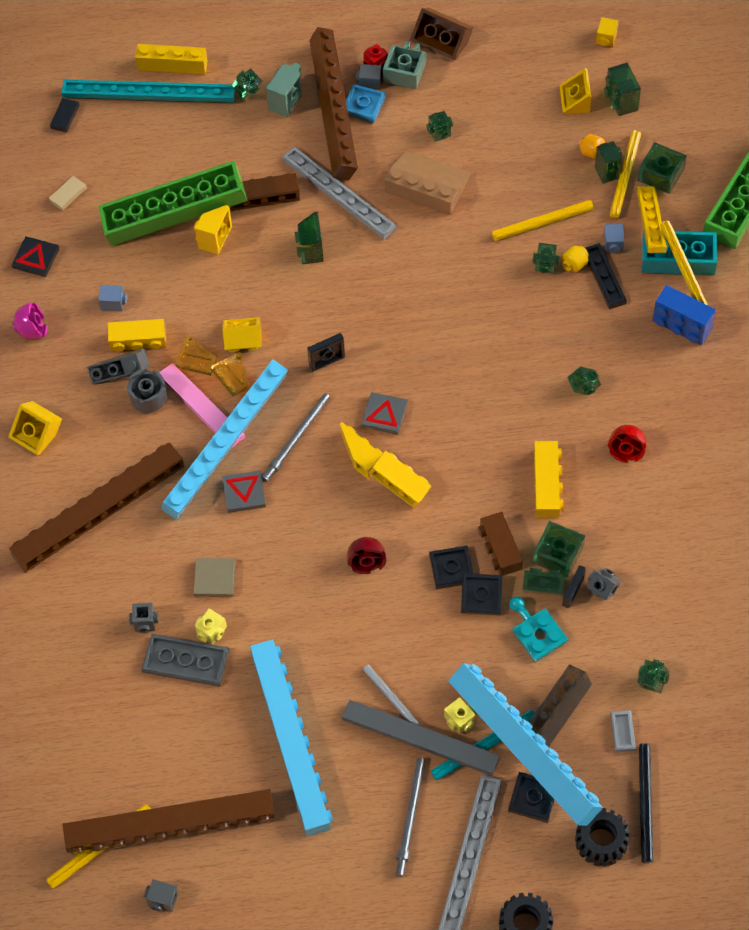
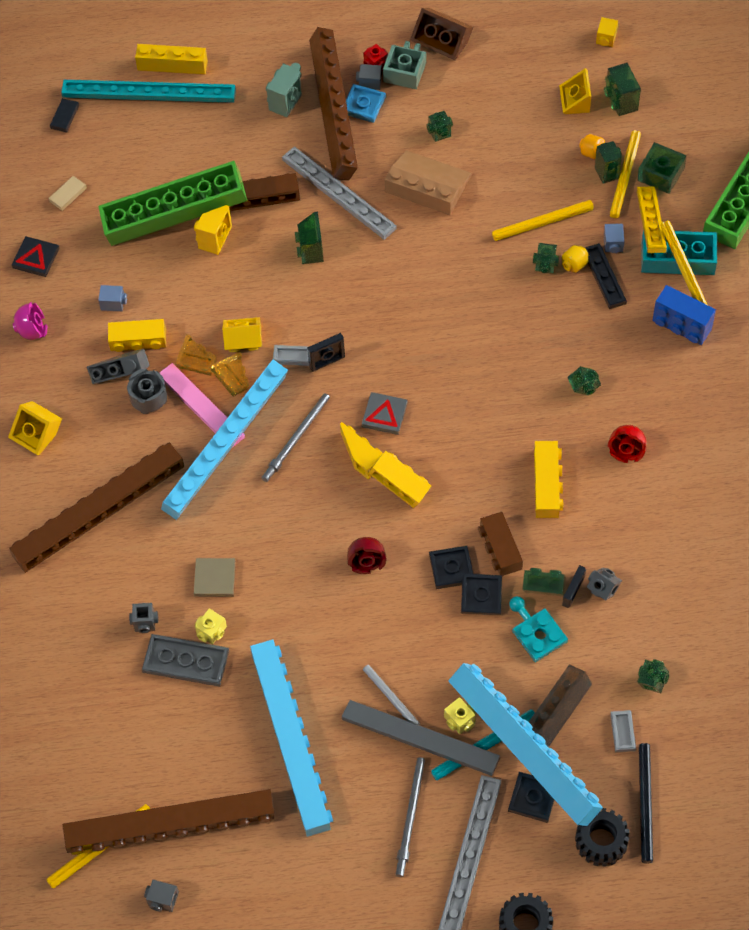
(244, 491): dark grey tile -> none
(246, 83): clear green brick -> none
(291, 355): none -> light grey tile
(558, 548): clear green brick -> none

